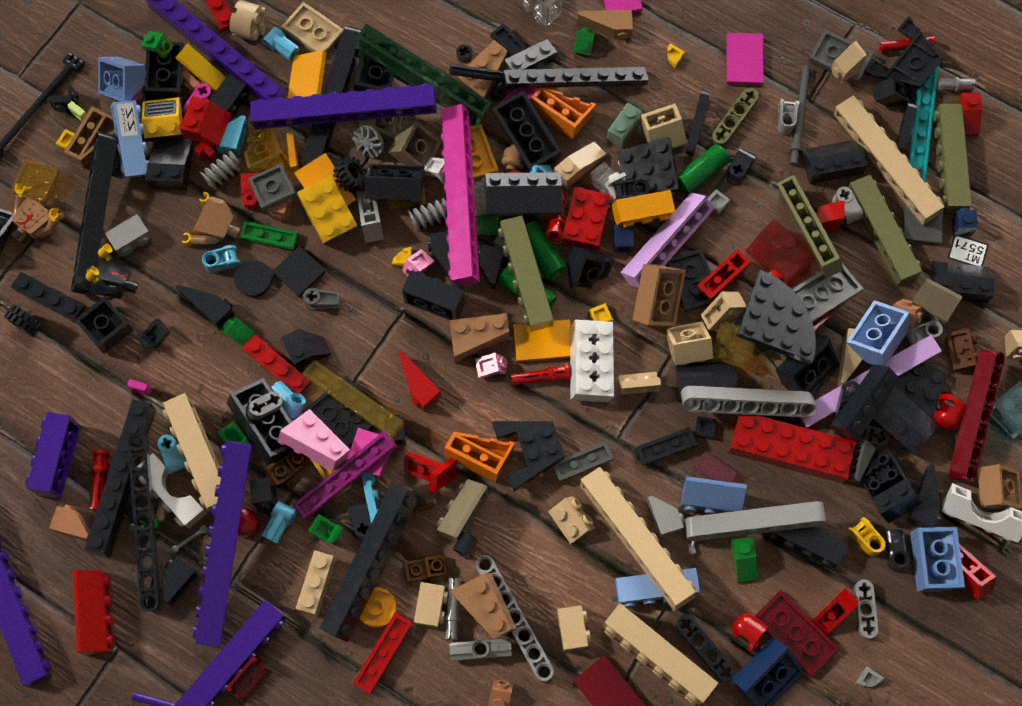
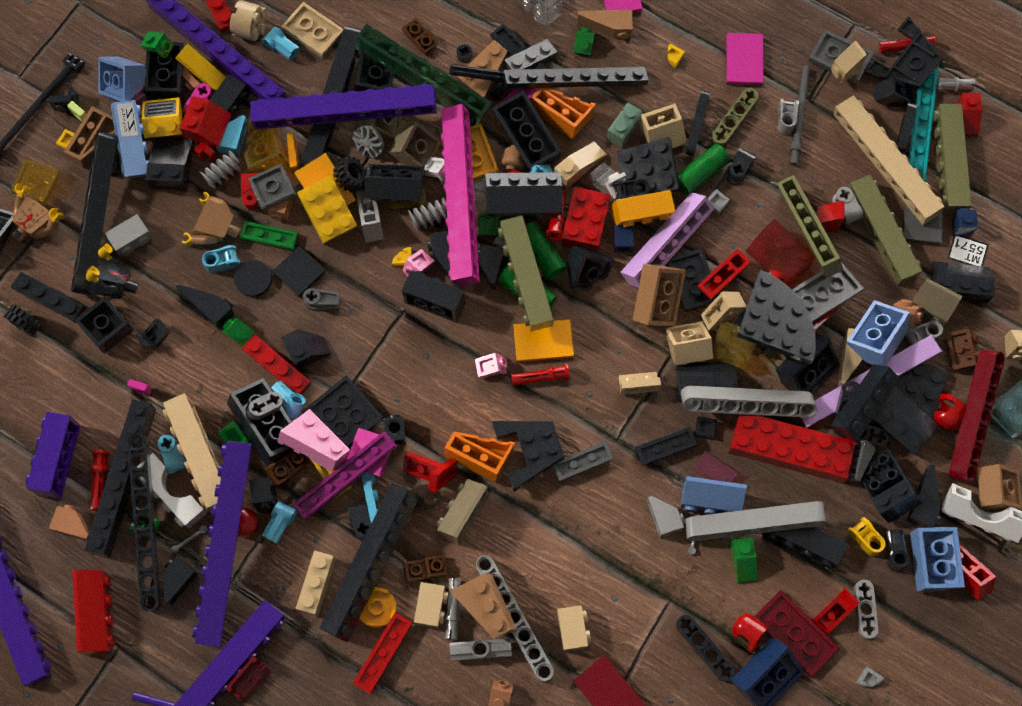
(307, 74): light orange tile -> none
(325, 530): green bracket -> none
(353, 398): clear yellow tile -> none
(419, 36): none -> reddish brown slope
(421, 389): red slope -> none
(465, 545): black piece -> none
(477, 333): medium nougat wedge -> none
(571, 519): tan bracket -> none
(581, 368): white brick -> none
(600, 313): yellow tile -> none
(638, 539): tan brick -> none
(641, 589): light blue brick -> none
(660, 655): tan brick -> none
(833, 161): black slope -> none

